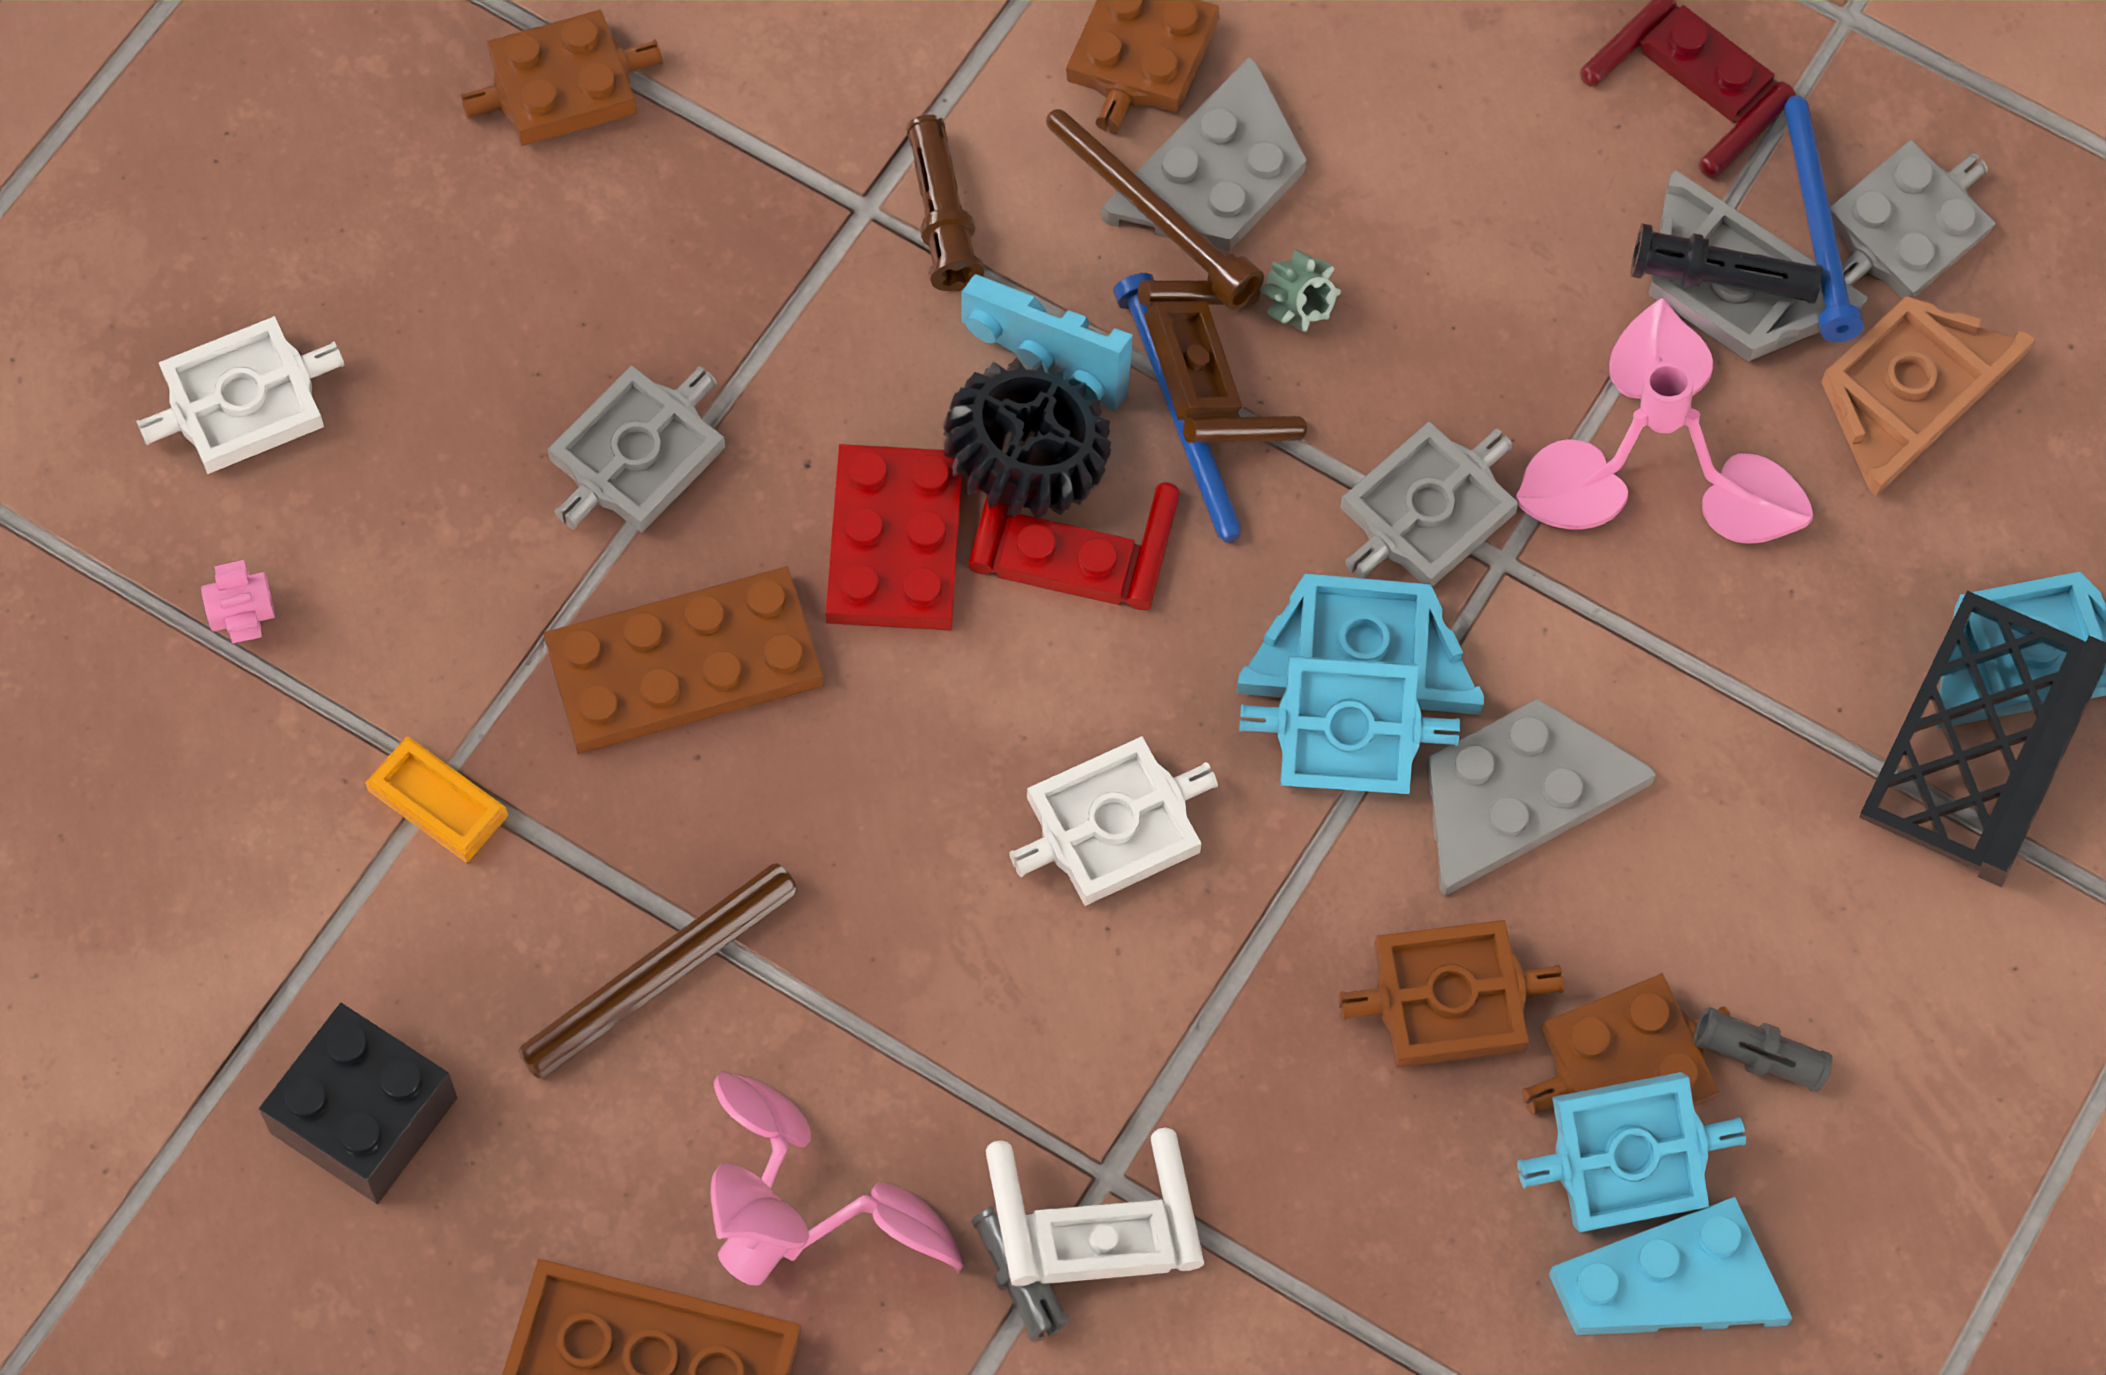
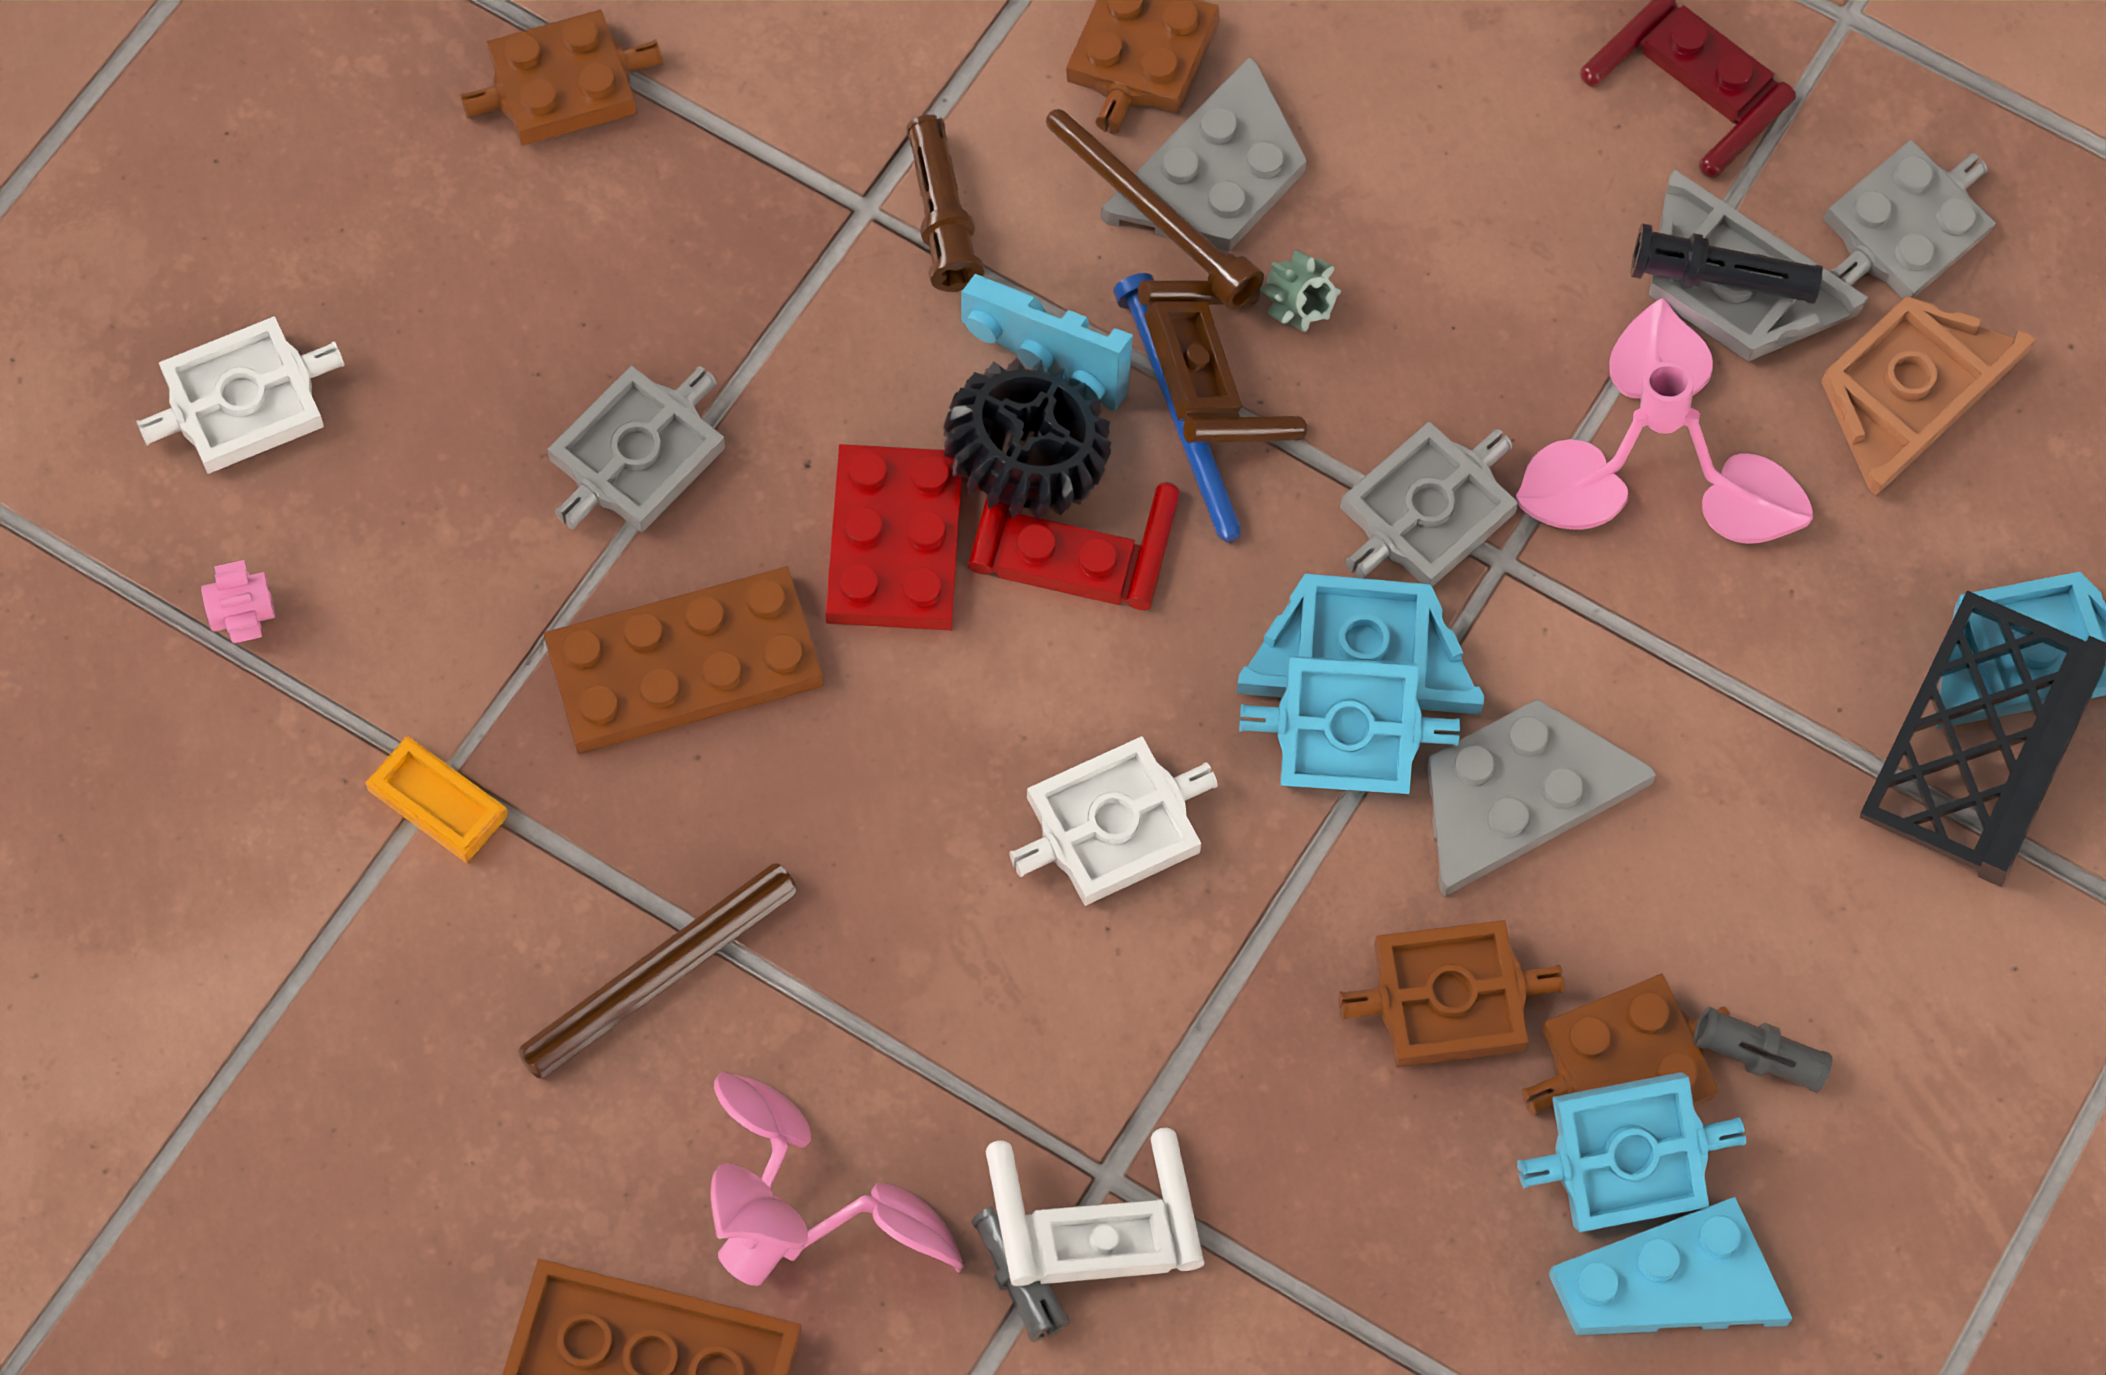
(358, 1102): black brick -> none
(1840, 319): blue bar -> none

